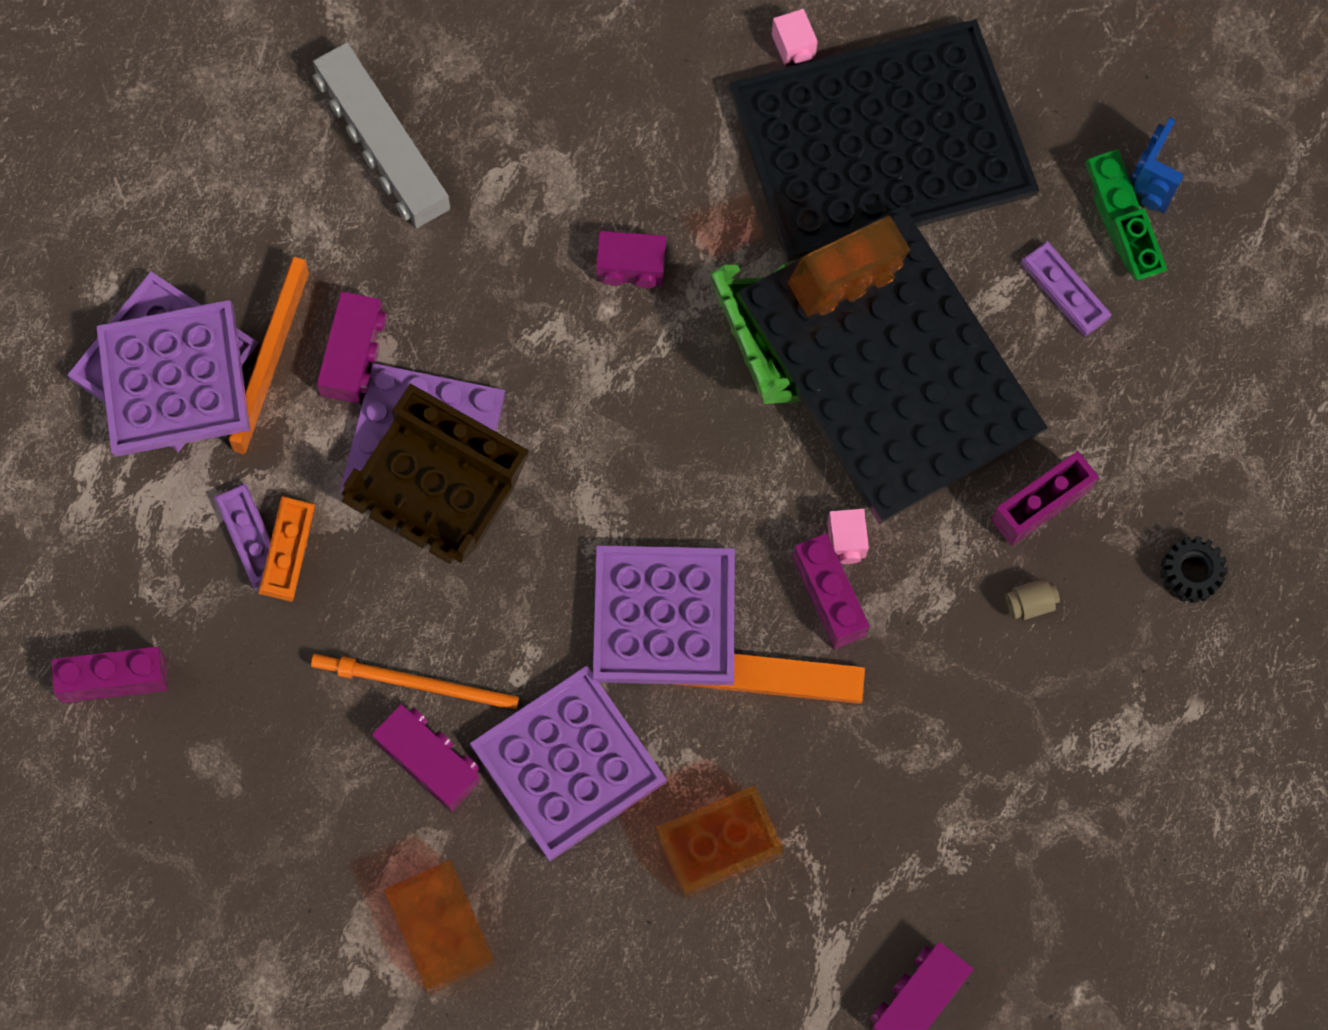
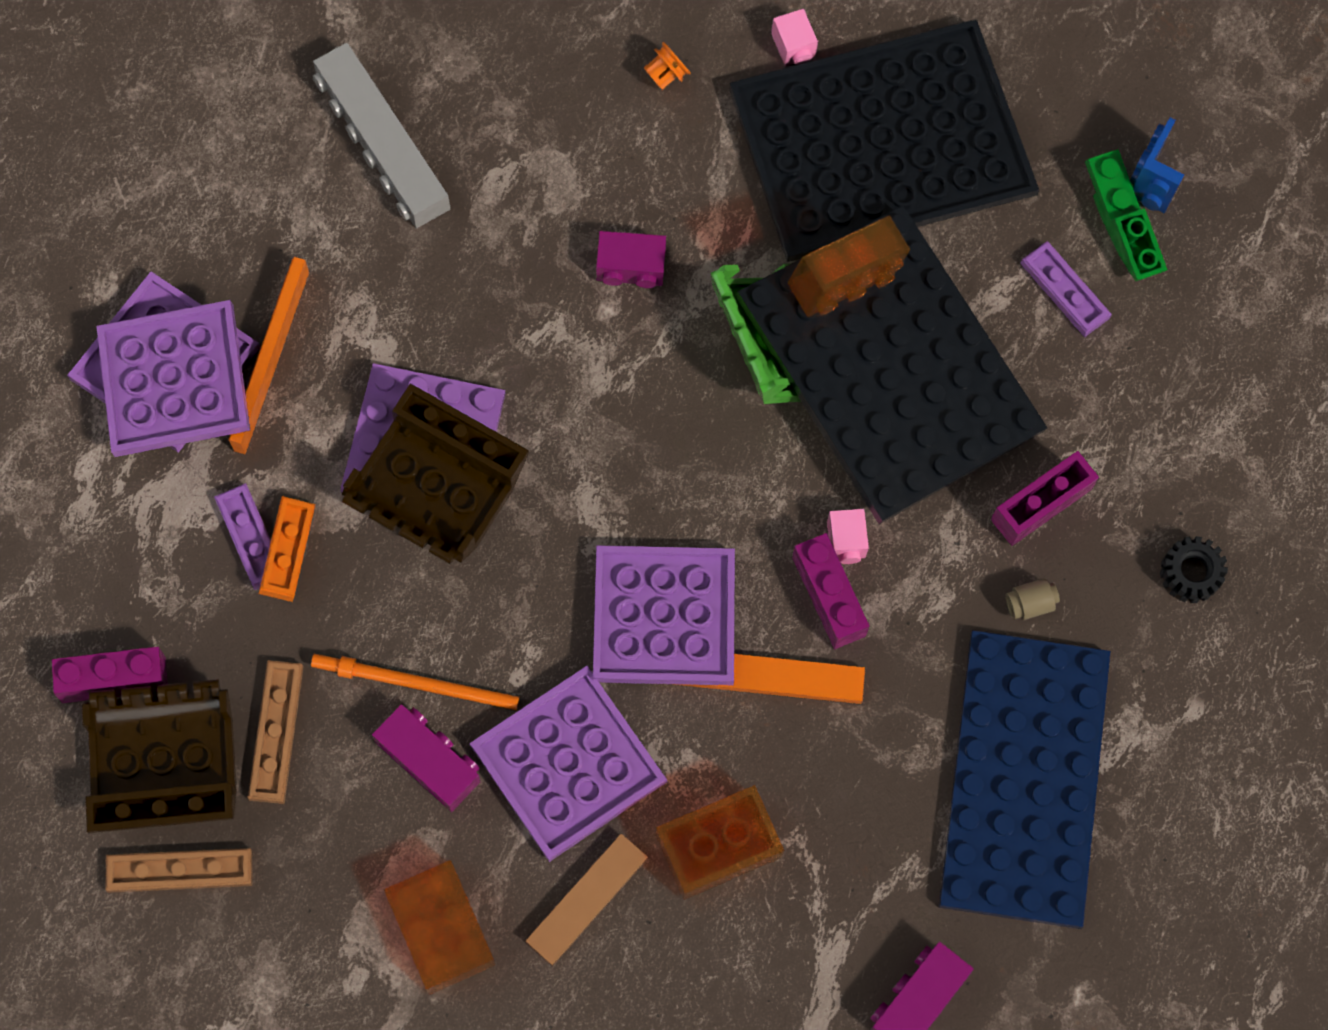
(160, 756): none -> dark brown slope
(179, 870): none -> medium nougat tile
(275, 732): none -> medium nougat tile
(351, 347): magenta brick -> none
(586, 900): none -> medium nougat tile
(666, 67): none -> orange piece
(1025, 780): none -> dark blue plate

